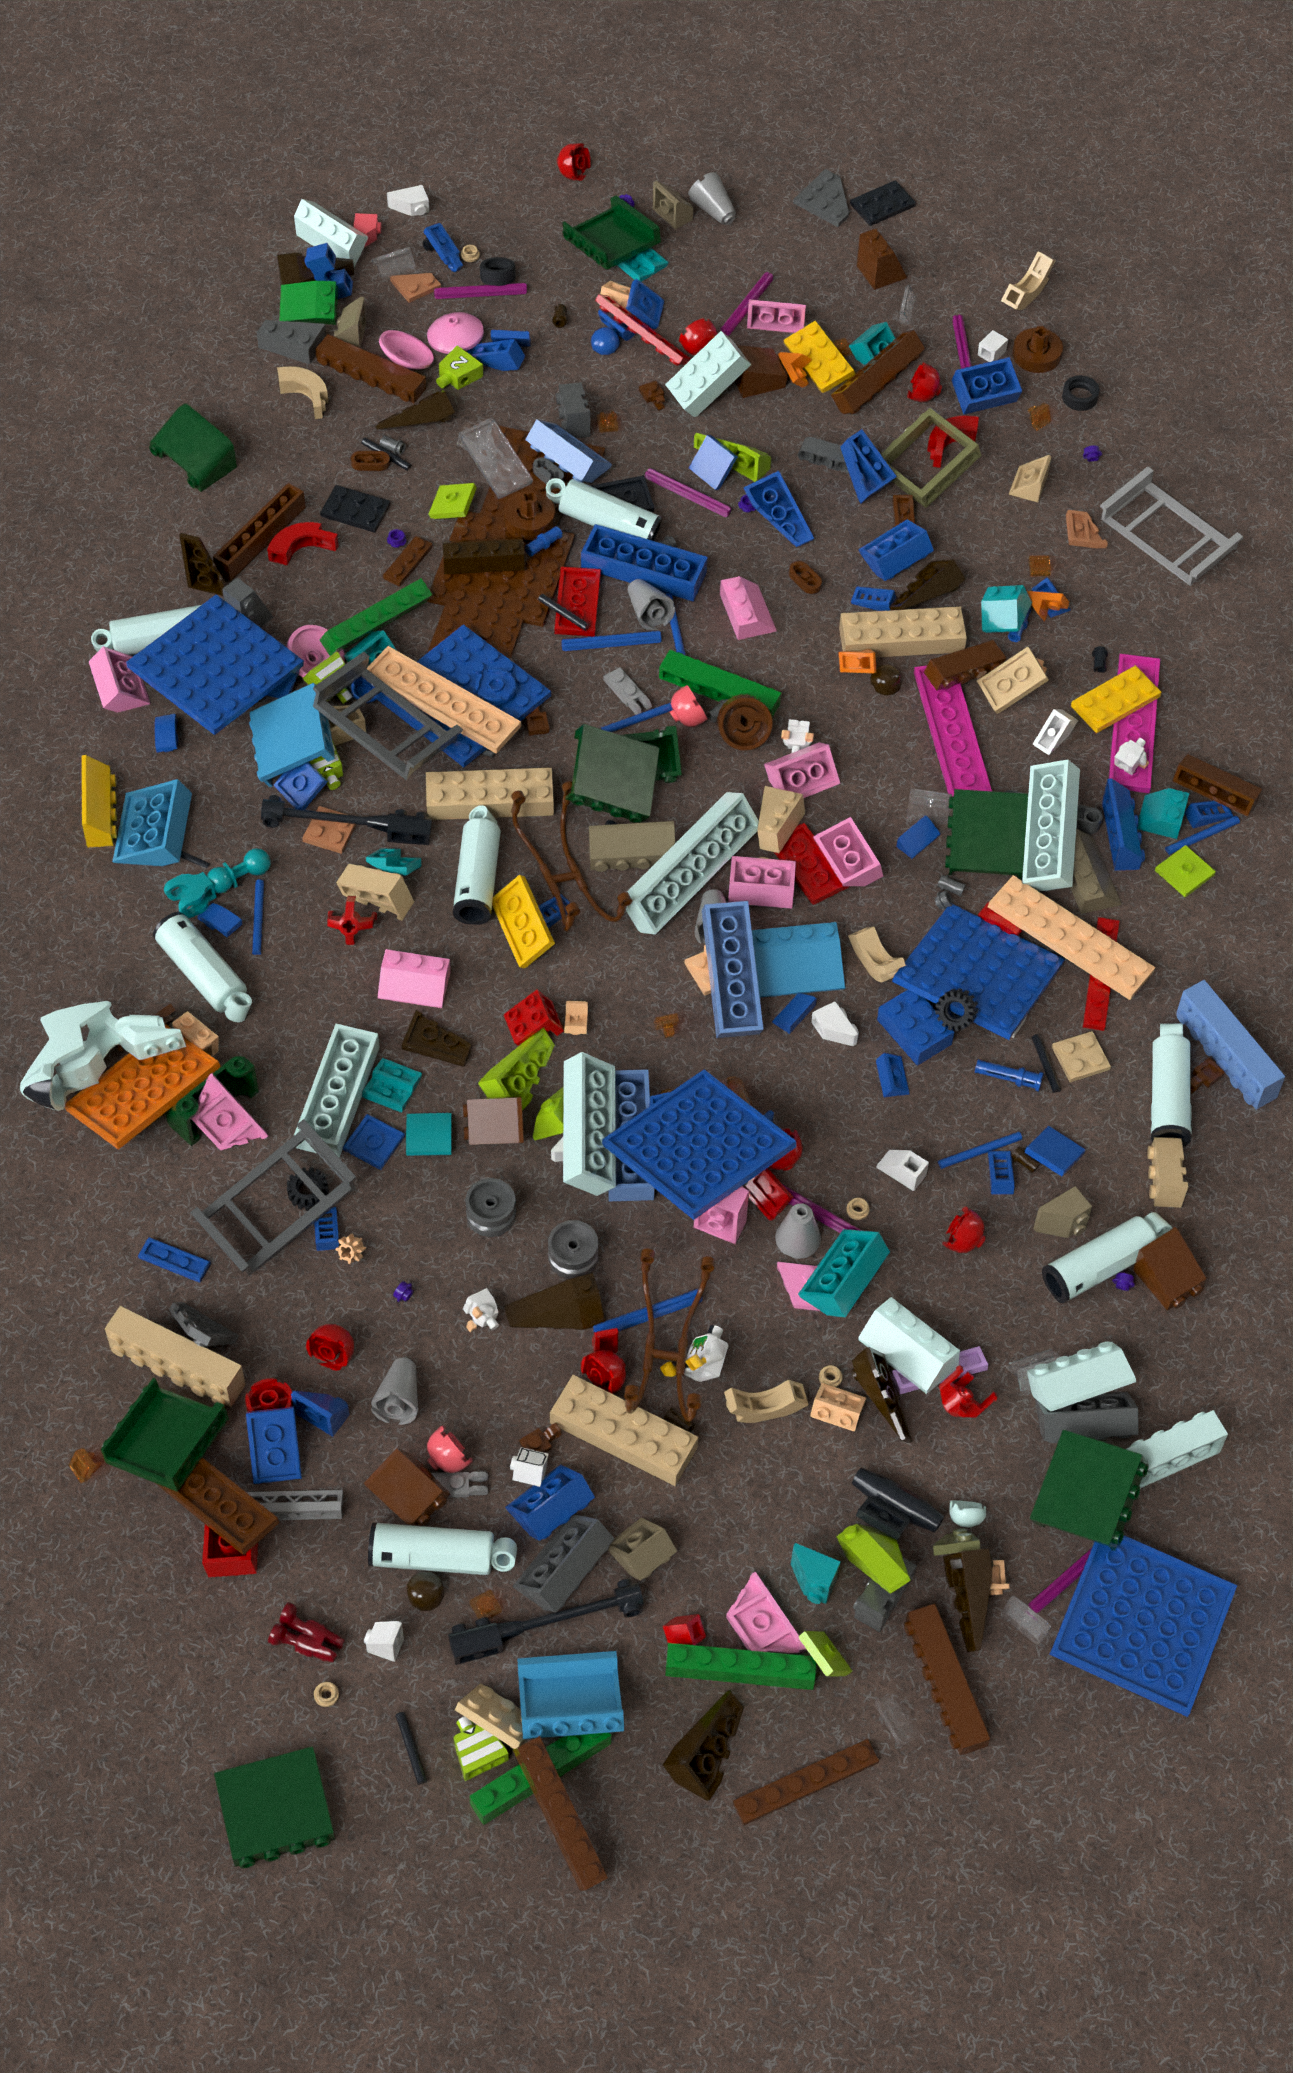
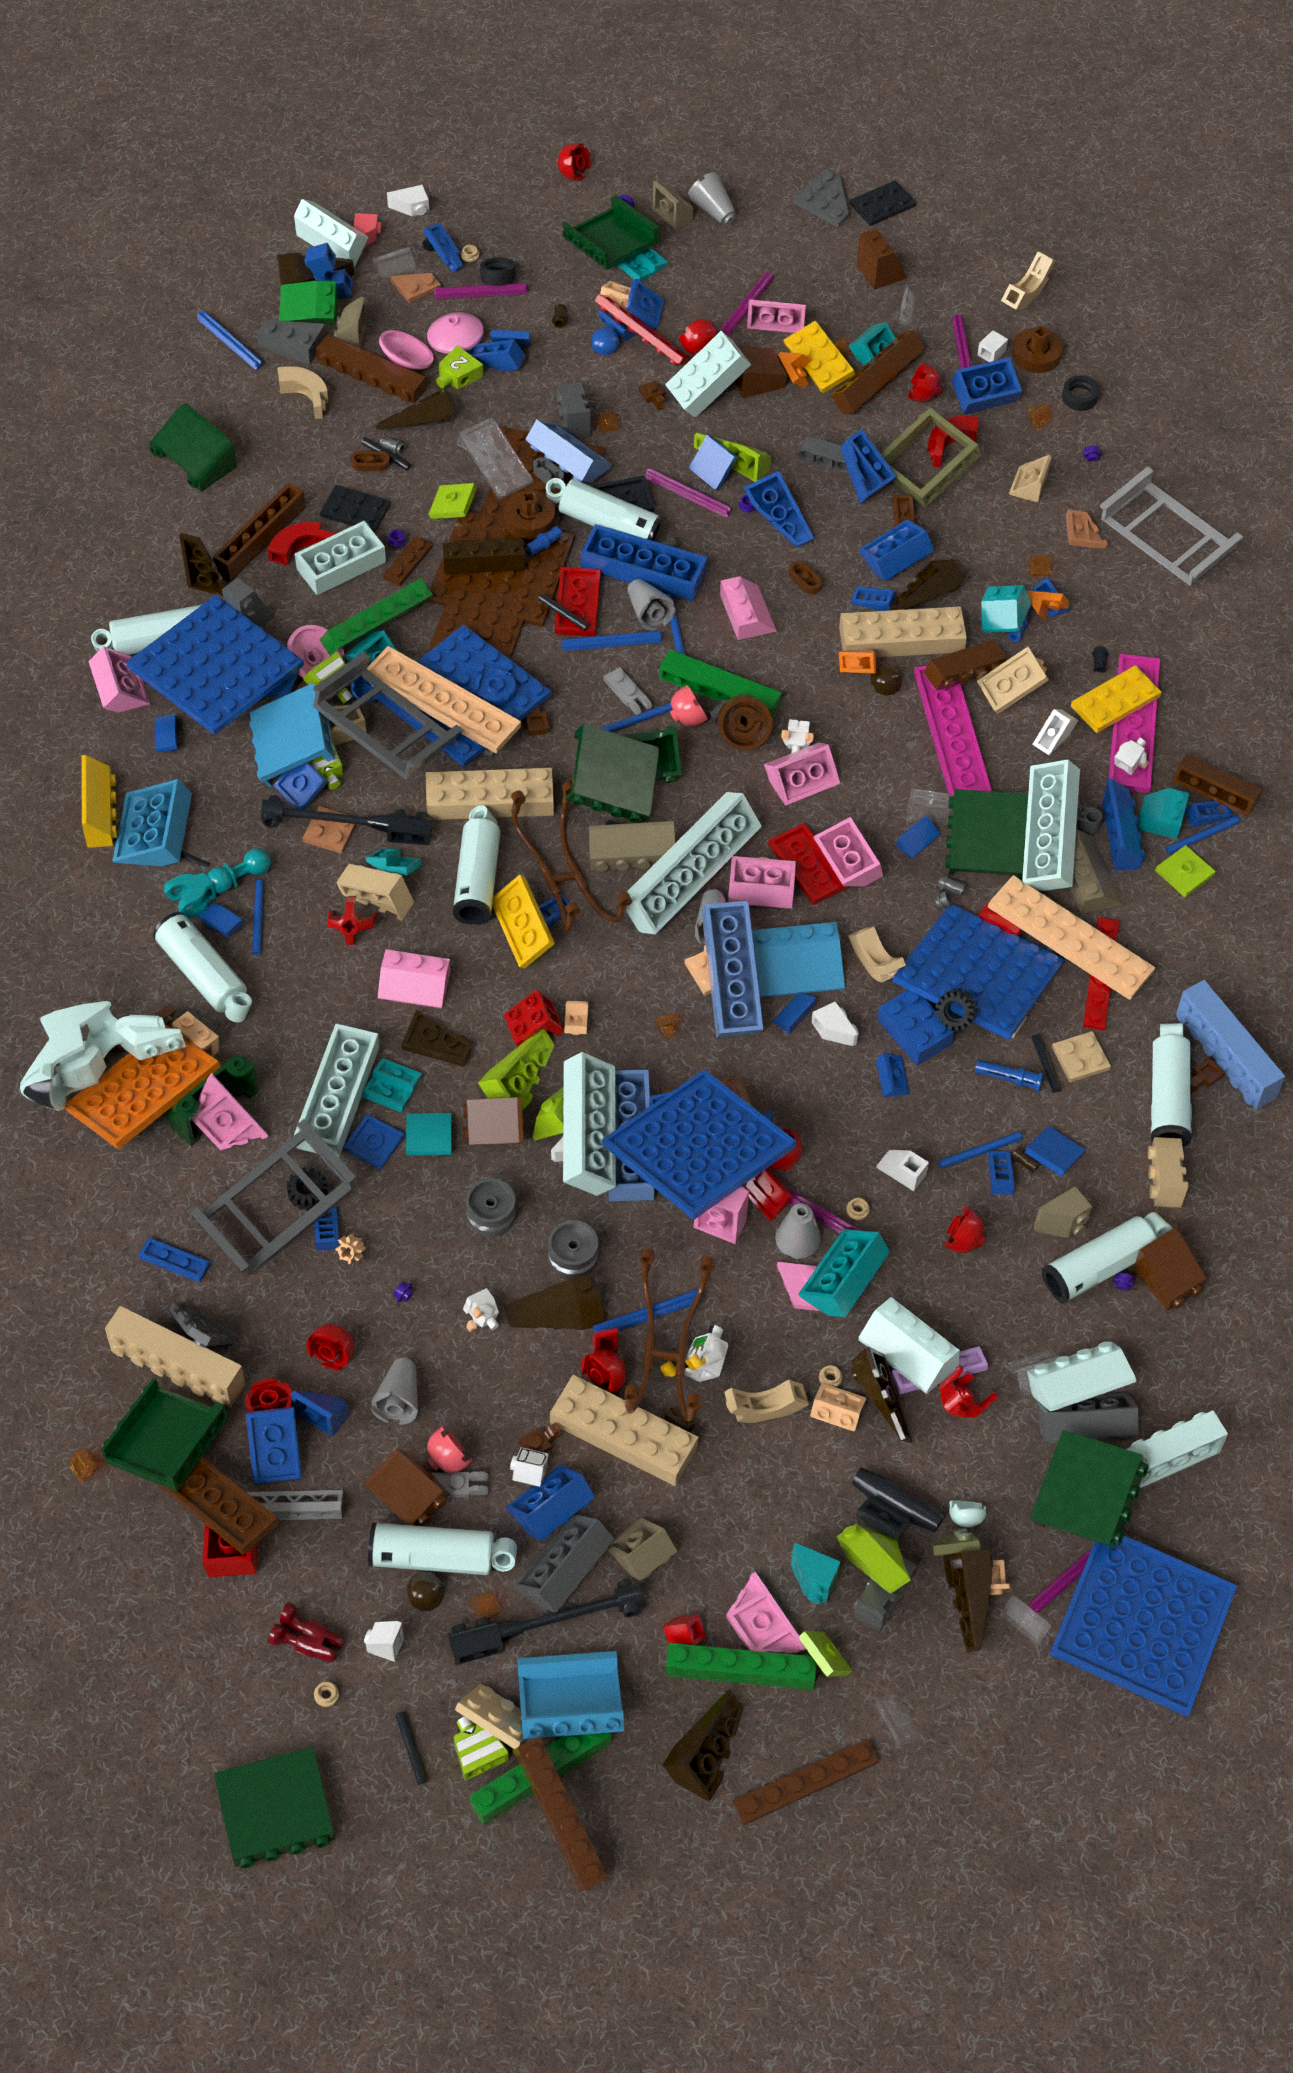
(229, 340): none -> axle
(340, 557): none -> light aqua brick
(778, 817): tan wedge -> none
(947, 1680): reddish brown brick -> none

